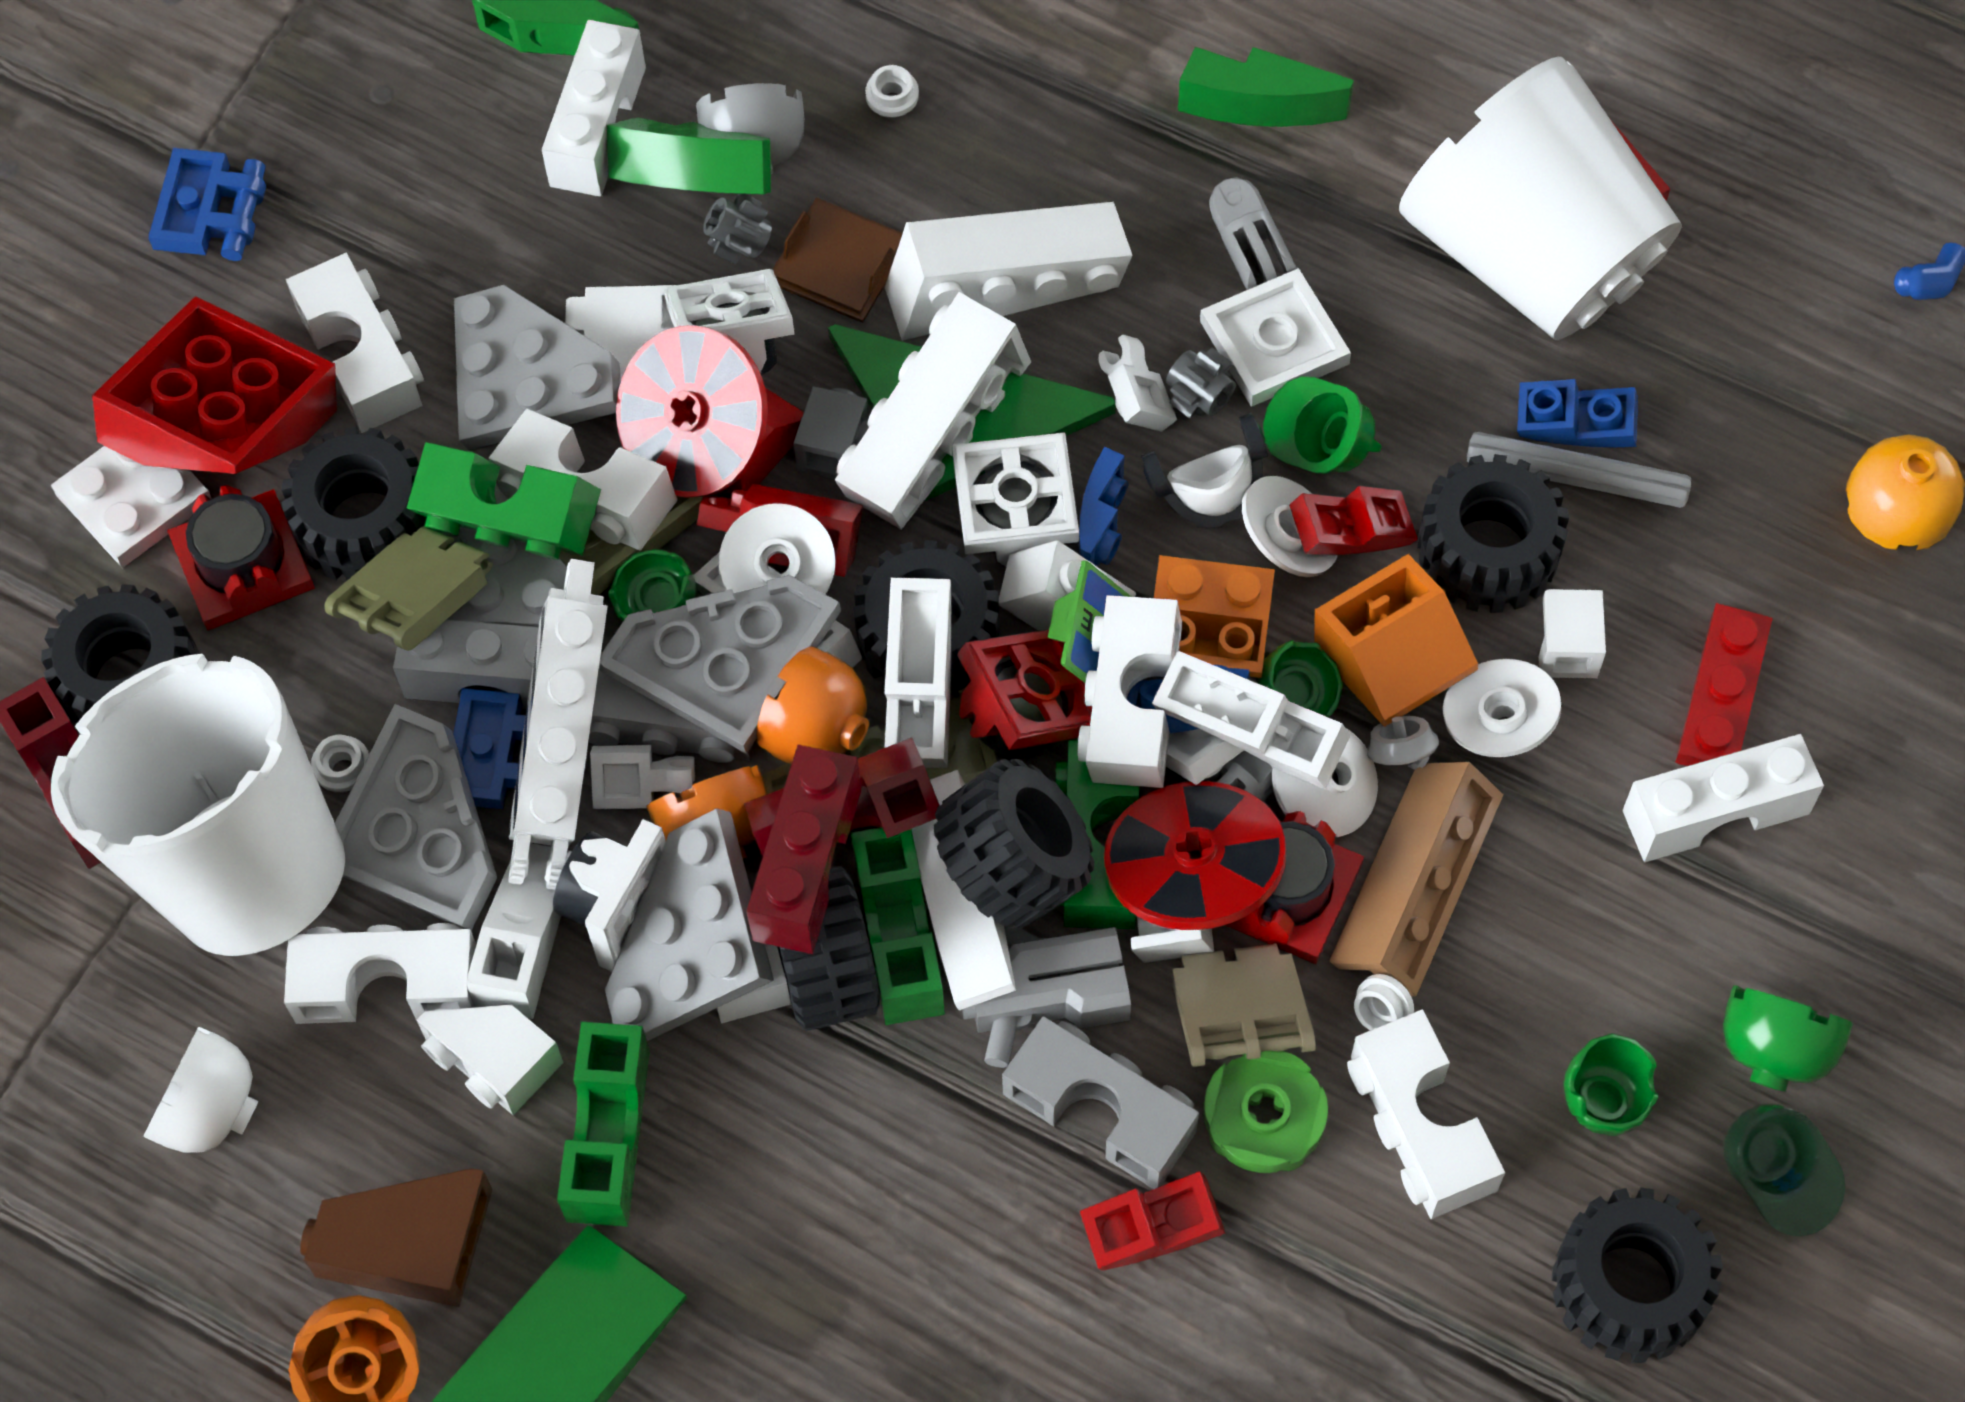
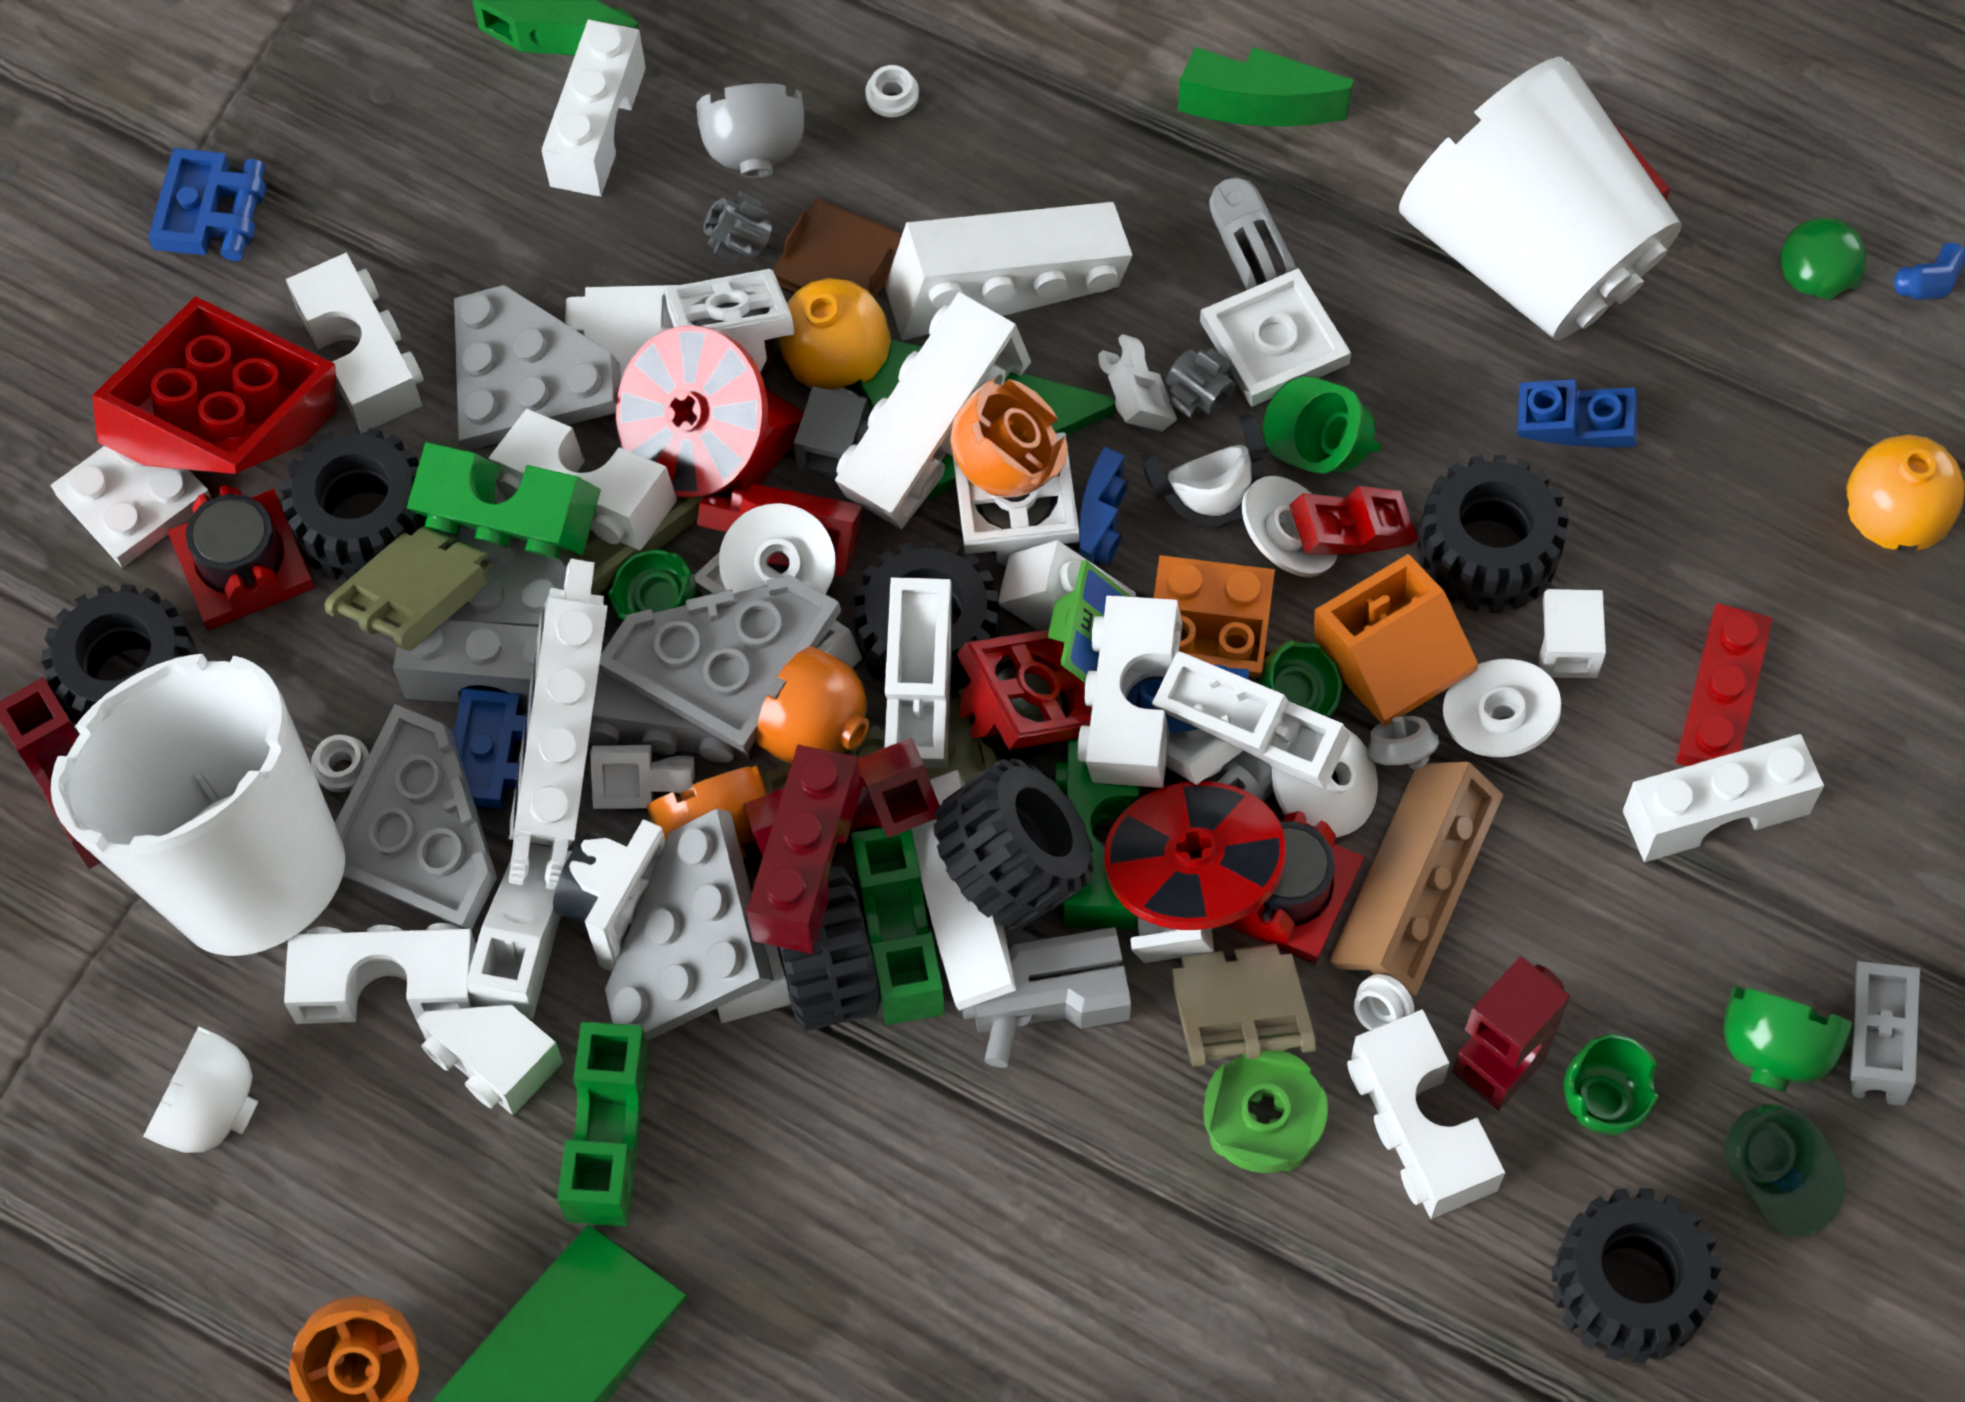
(402, 1236): reddish brown slope -> none
(688, 157): green slope -> none
(836, 335): none -> light orange cylinder
(1007, 440): none -> orange cylinder
(1062, 1068): light grey arch -> none
(1152, 1223): red slope -> none
(1511, 1031): none -> dark red arch
(1587, 470): light grey axle -> none
(1823, 258): none -> green hair
(1885, 1030): none -> light grey hinge

